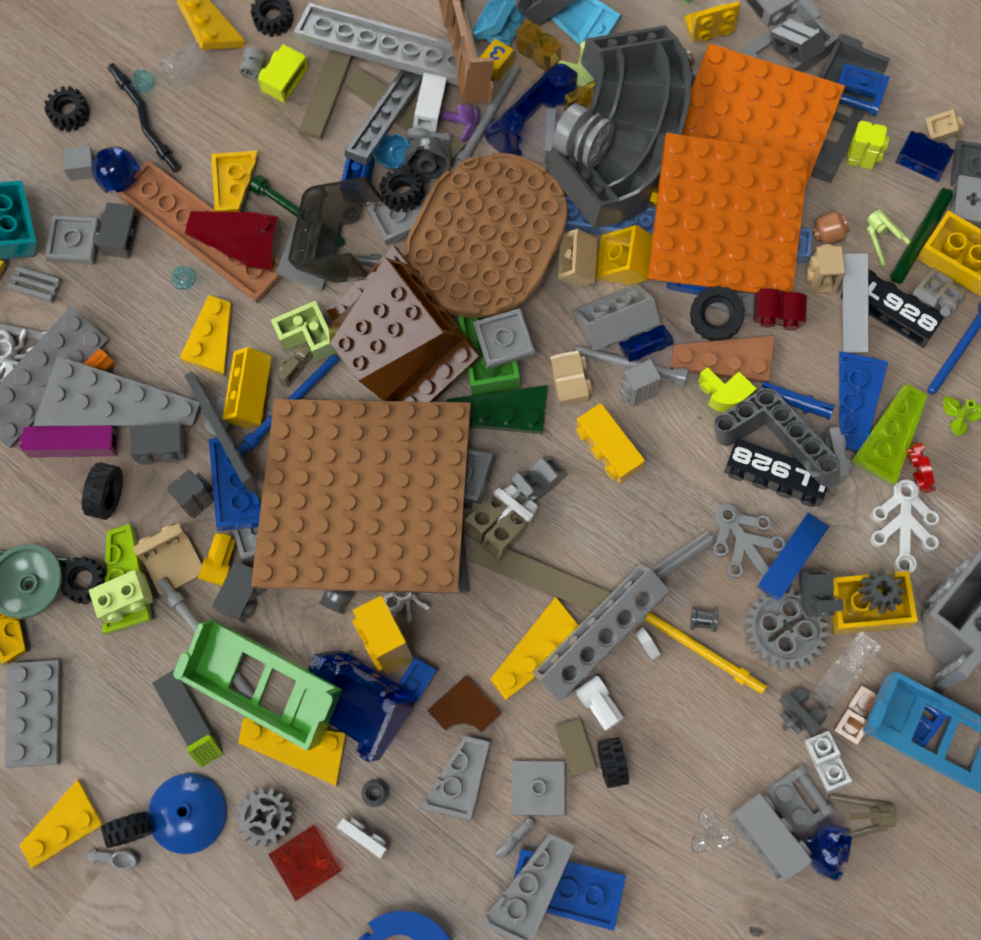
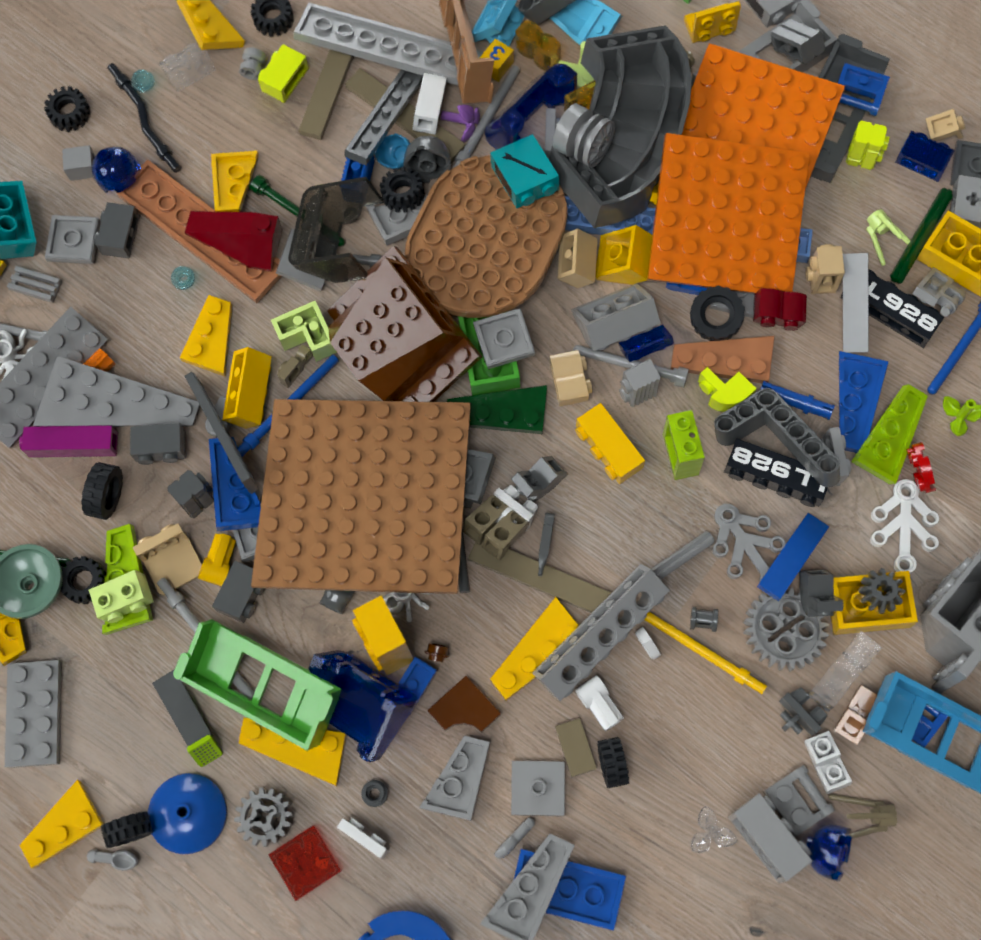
(413, 133): light grey piece -> none
(437, 652): none -> reddish brown plate
(524, 171): none -> teal brick
(545, 542): none -> dark grey piece
(683, 451): none -> lime window
(831, 228): nougat head -> none

